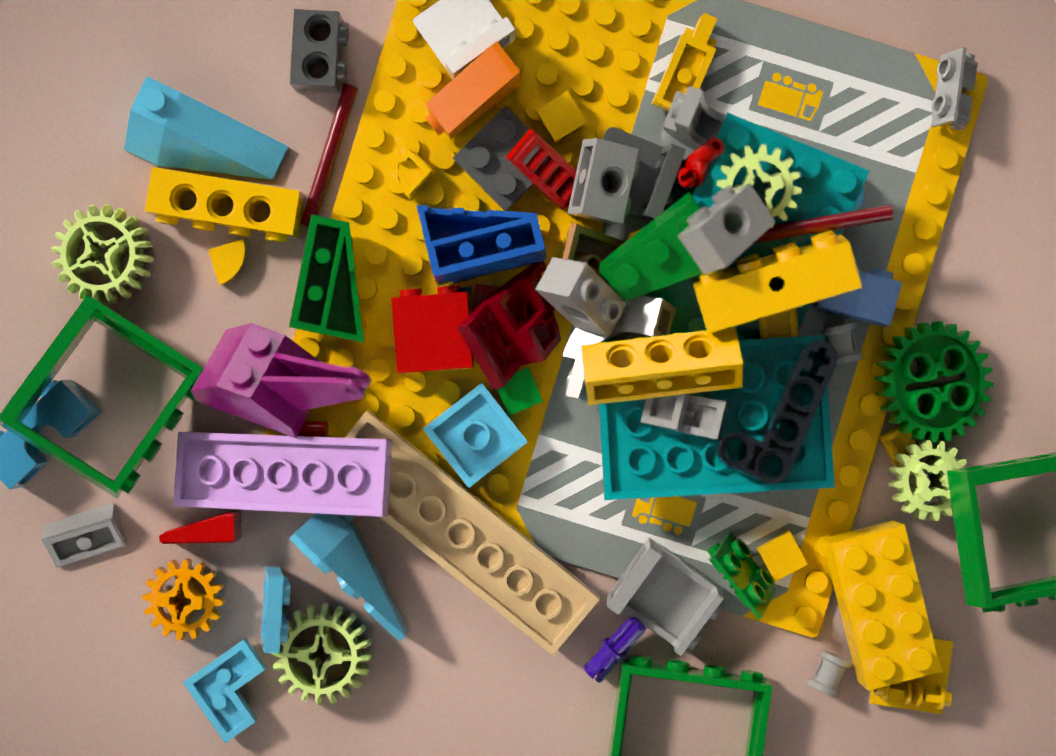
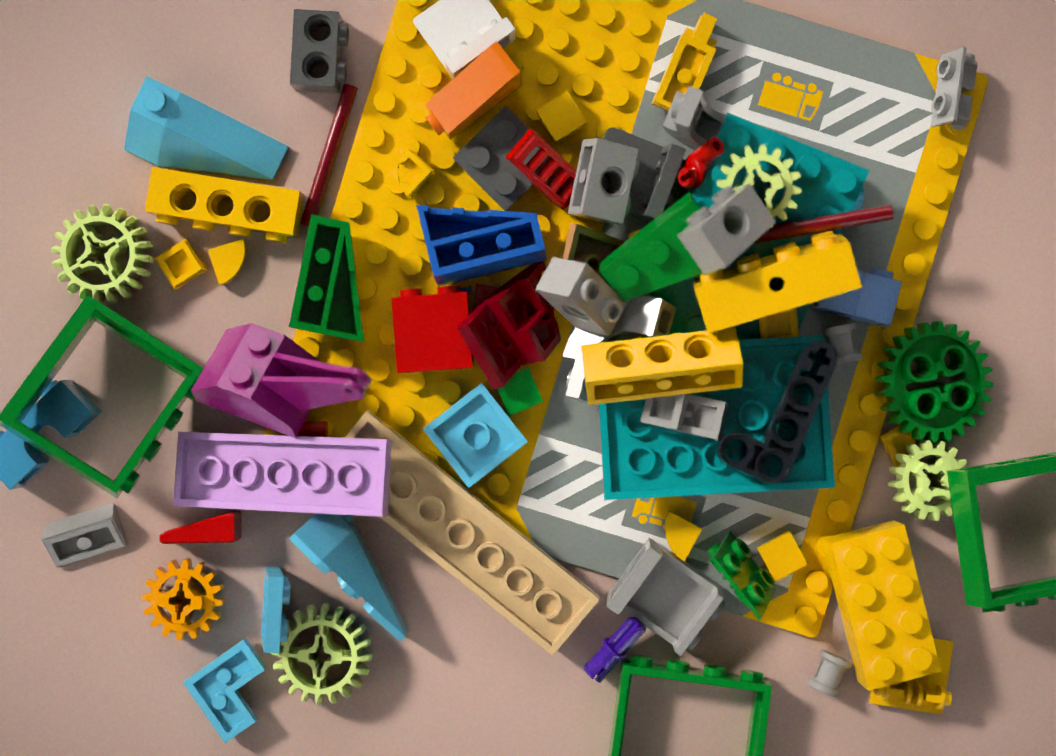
(181, 264): none -> yellow tile
(680, 534): none -> yellow tile

